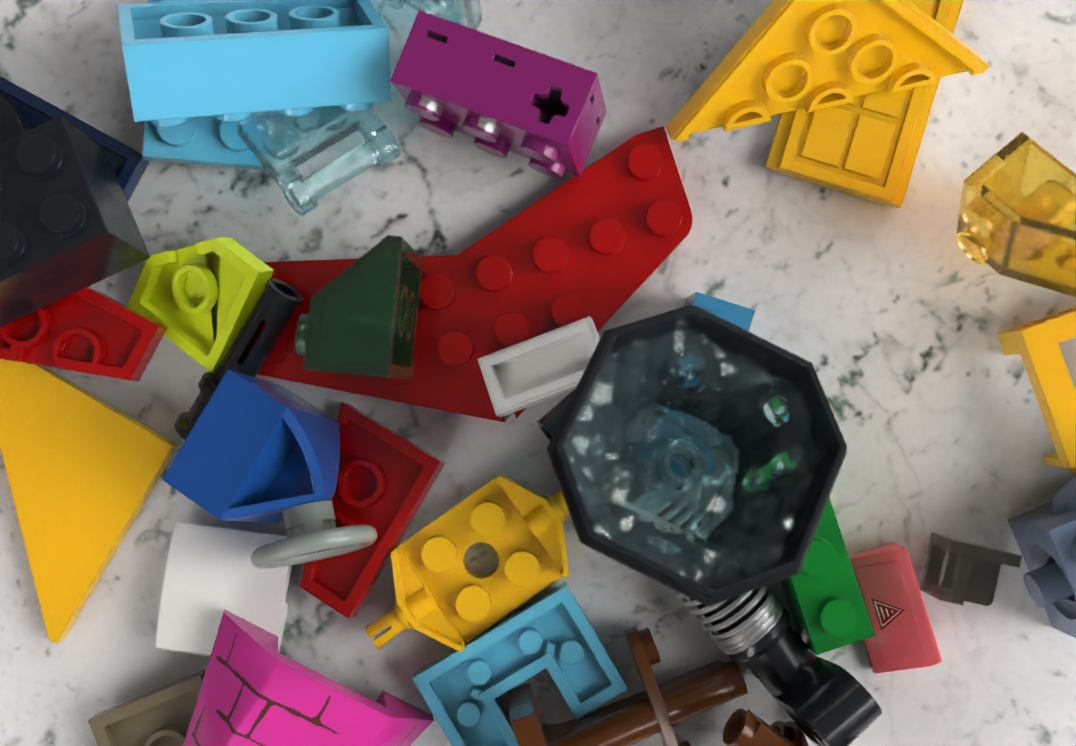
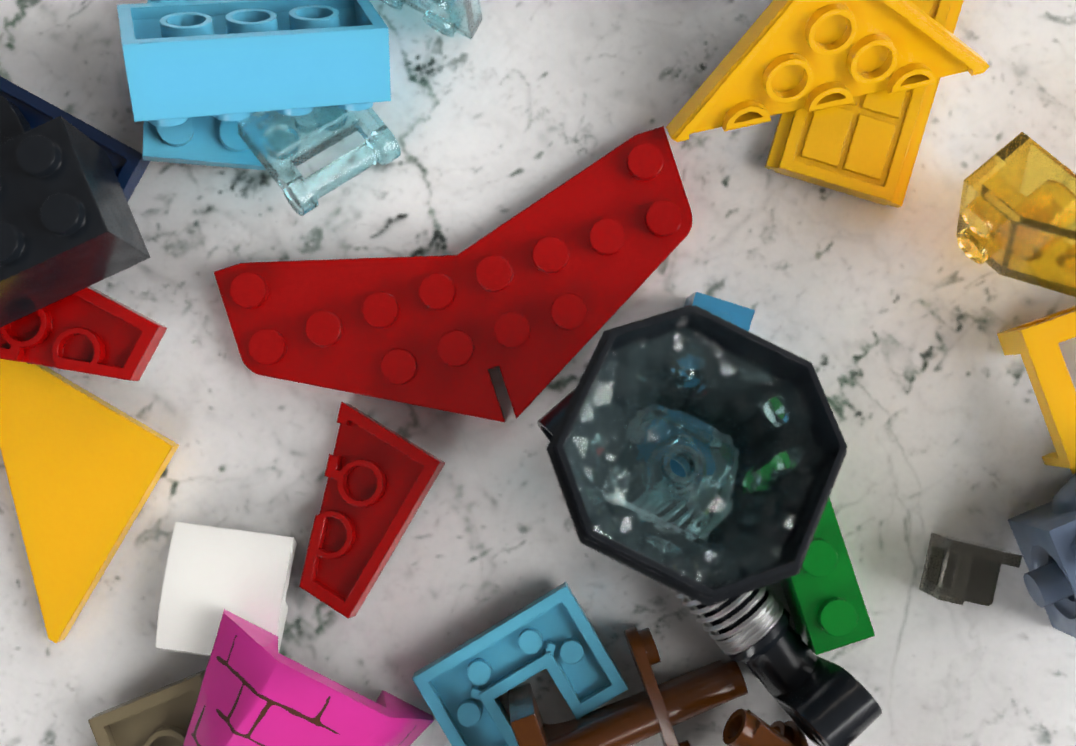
(201, 295): neon yellow plate -> none
(268, 459): blue piece -> none
(274, 307): black pin -> none
(366, 315): clear green slope -> none
(449, 600): yellow plate -> none
(500, 95): magenta piece -> none
(539, 367): white tile -> none
(895, 610): coral slope -> none

